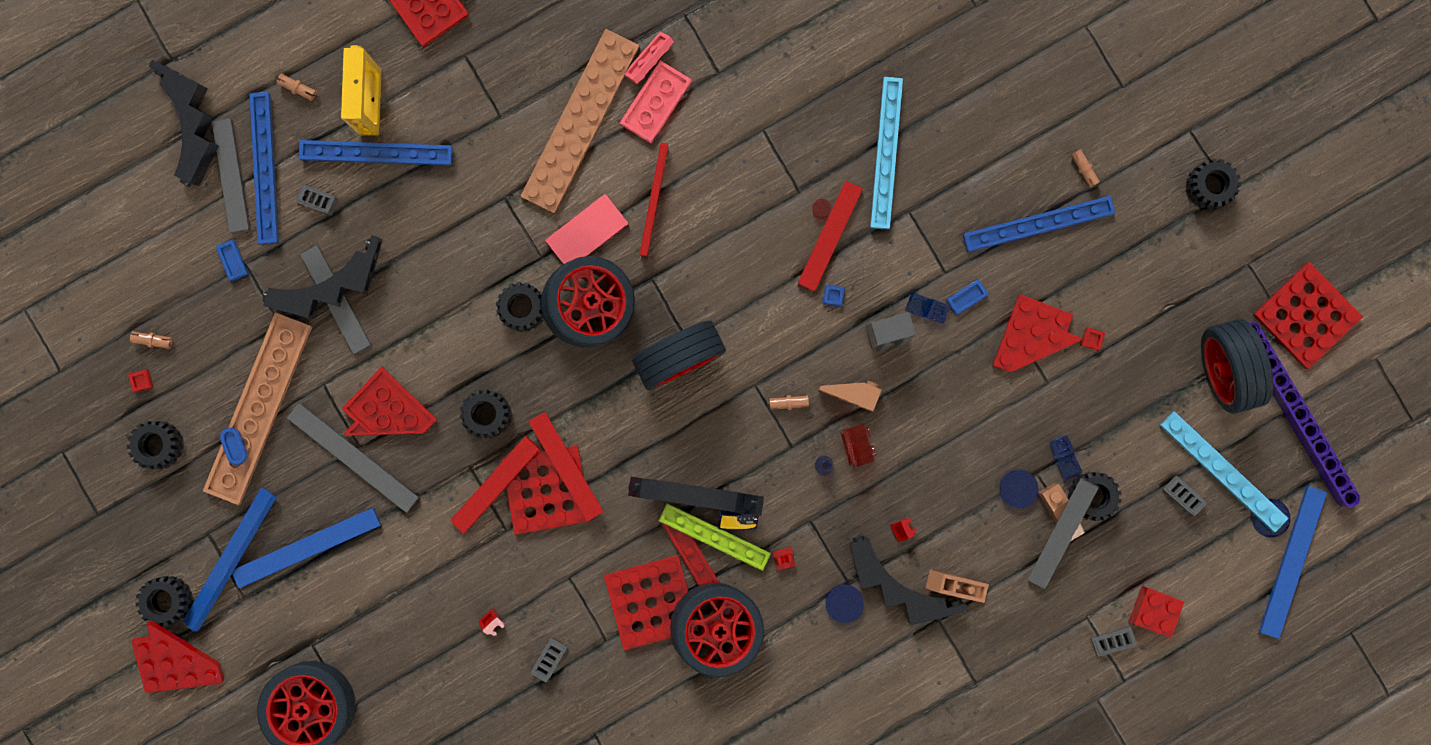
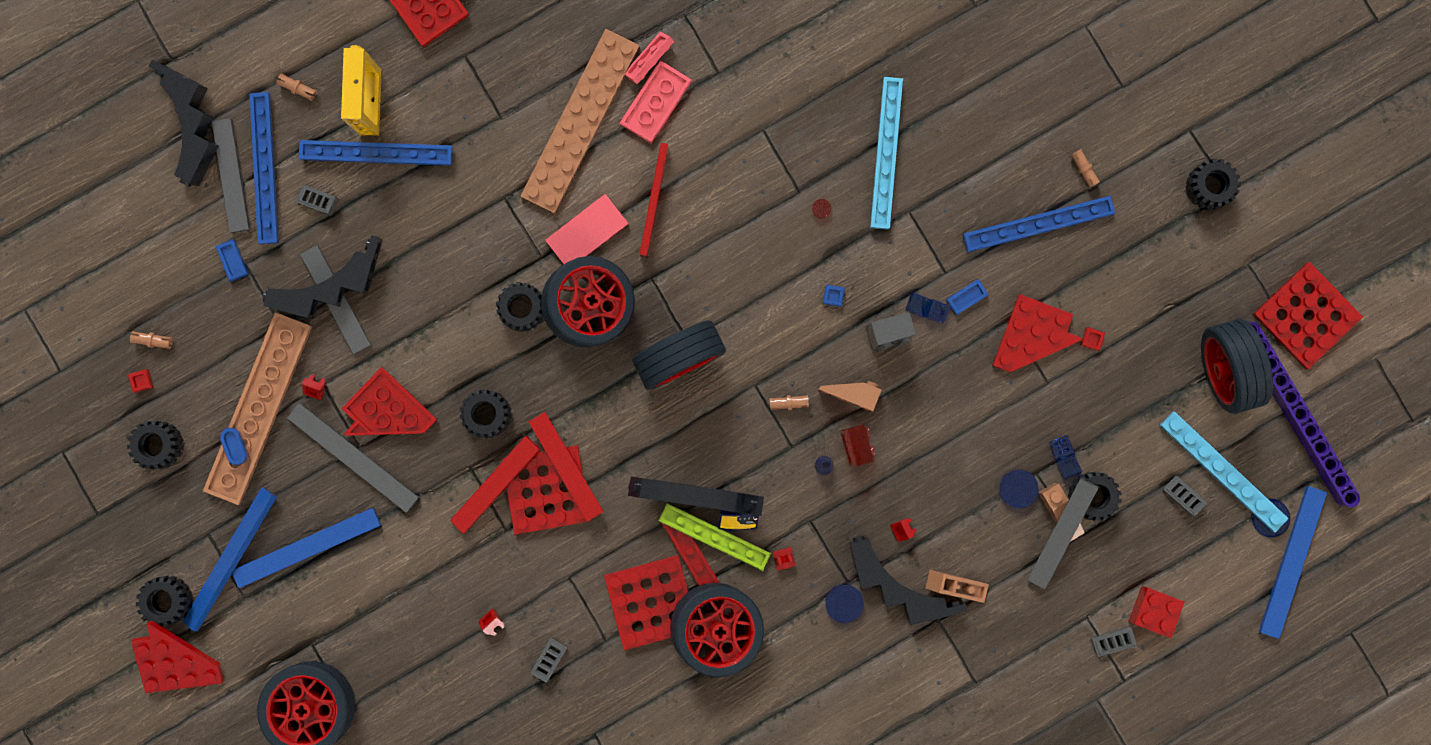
(313, 388): none -> red tile
(829, 236): red tile -> none

